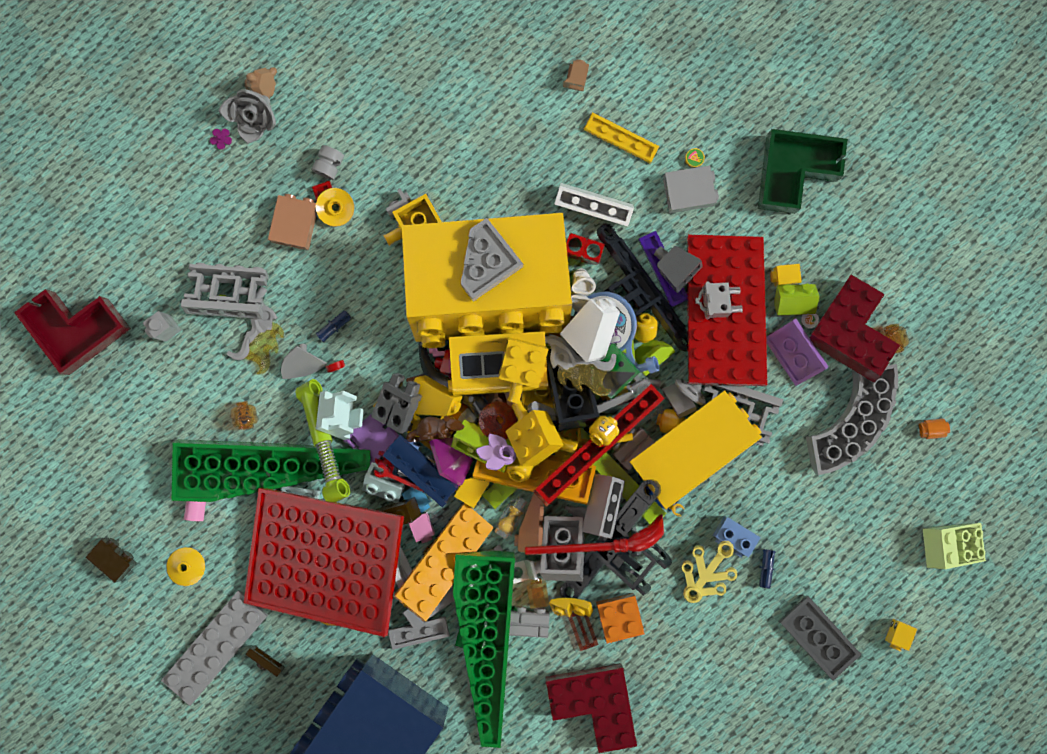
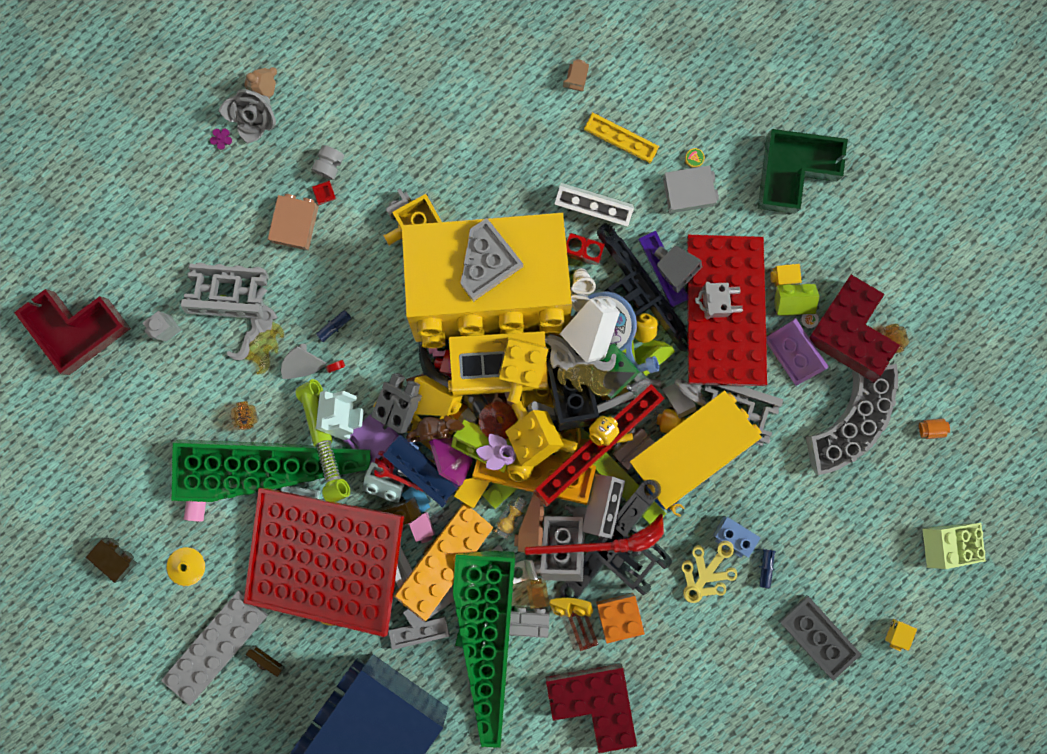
(327, 200): yellow dish -> none

